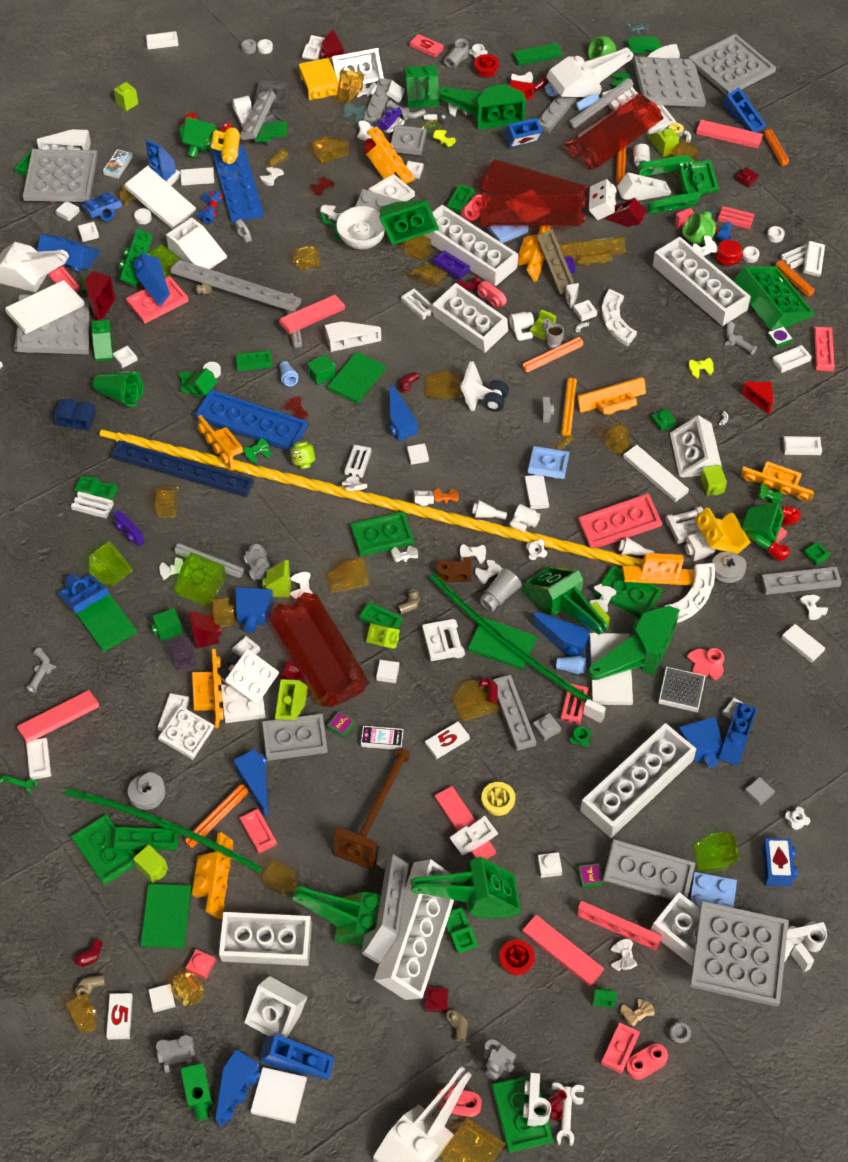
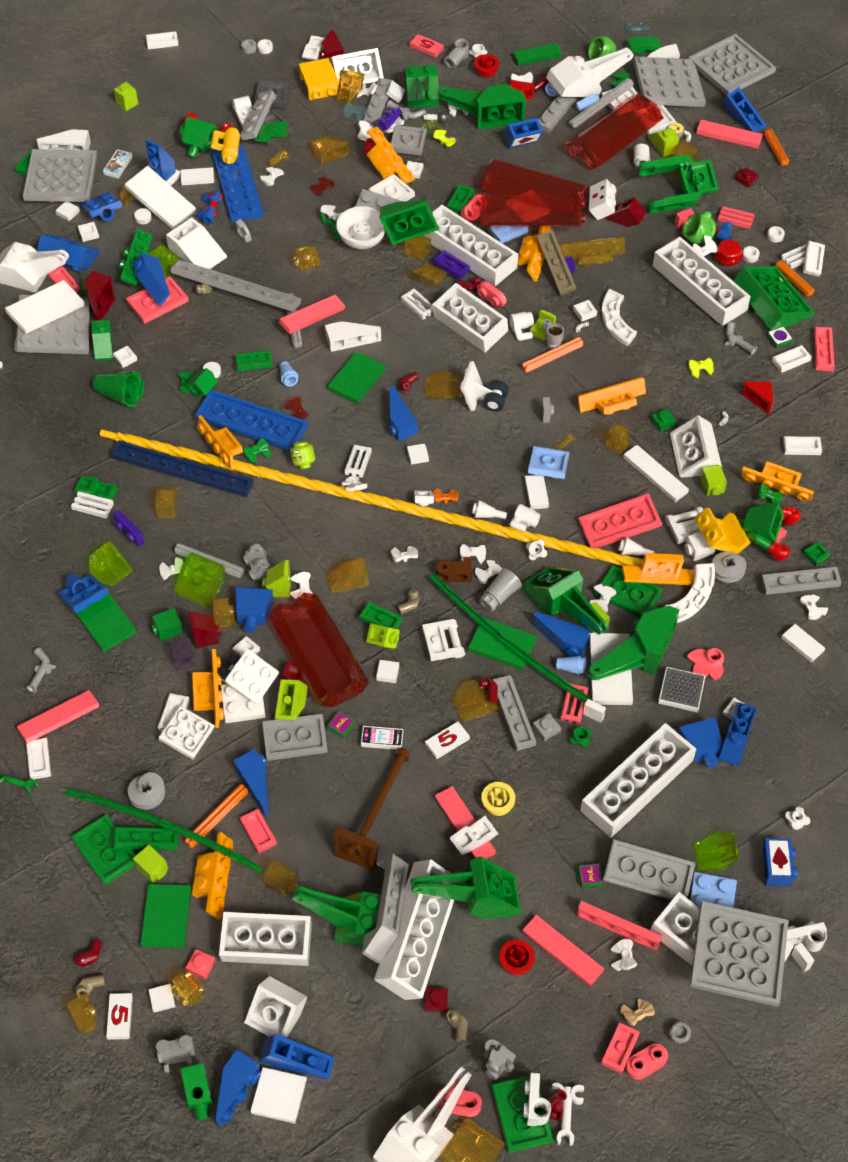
(74, 414): dark blue brick -> none
(321, 370): green brick -> none
(382, 534): green tile -> none
(460, 931): green slope -> none
(549, 865): white plate -> none
(568, 407): light orange axle -> none
(571, 294): white slope -> none
(604, 998): green plate -> none
(620, 167): orange axle -> none
(642, 187): white slope -> none
(759, 791): light grey tile -> none

